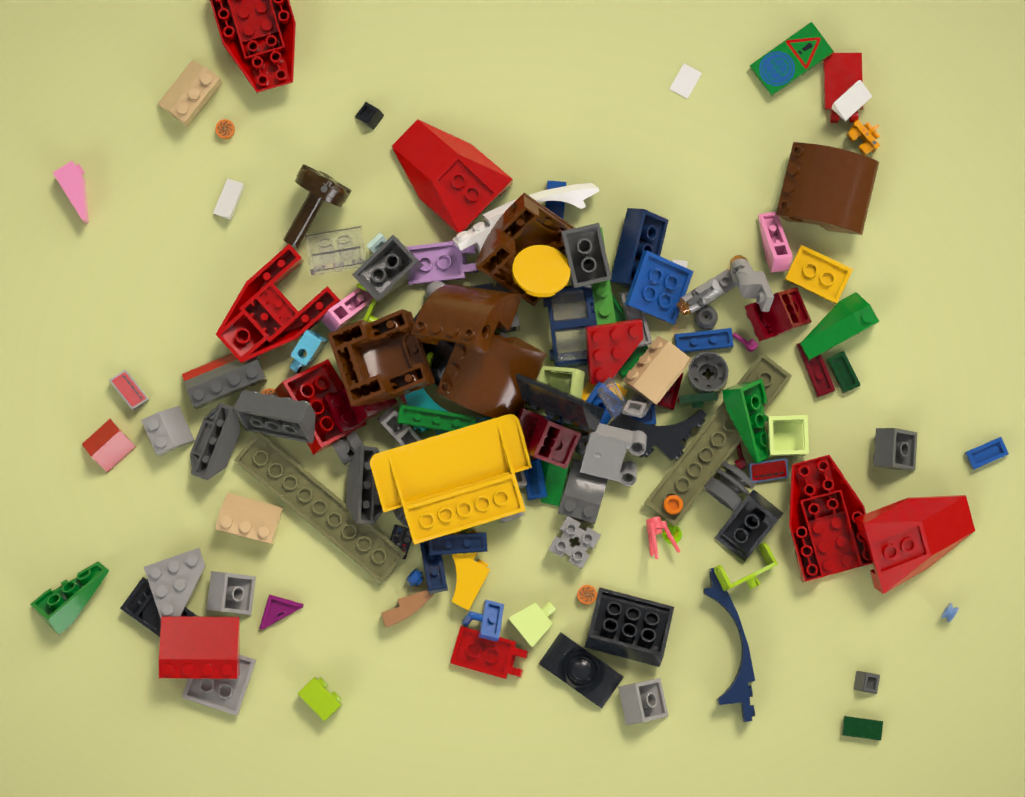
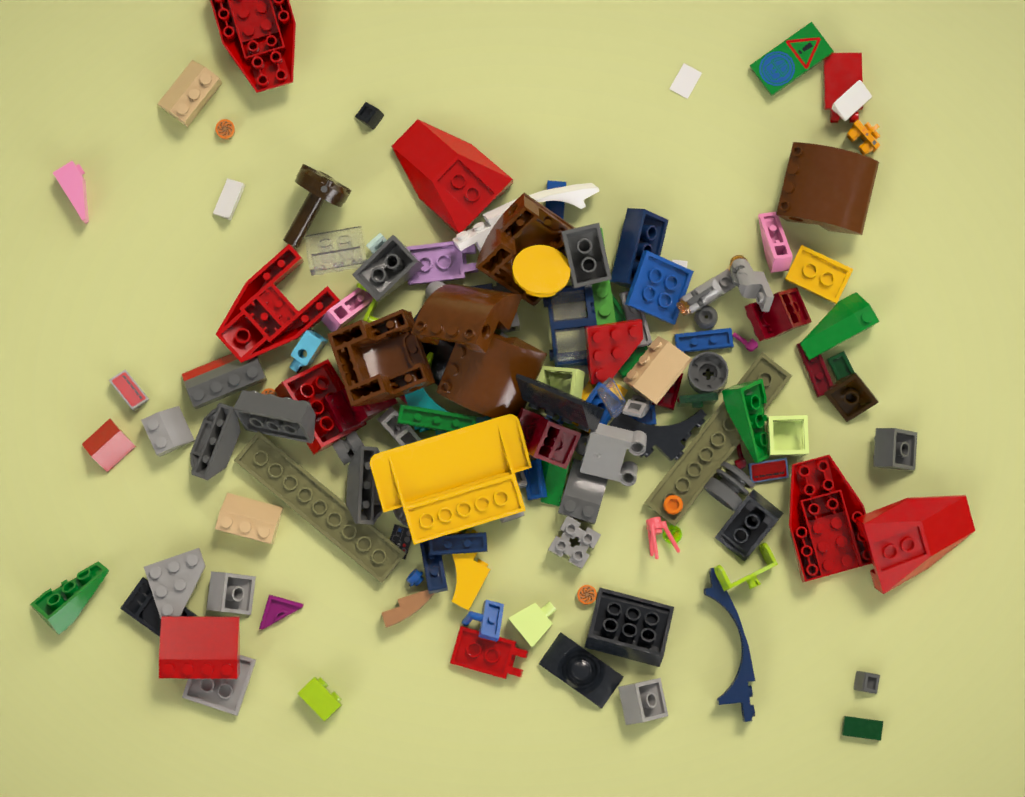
(851, 396): none -> dark brown slope
(949, 612): medium blue bush -> none
(986, 453): blue tile -> none

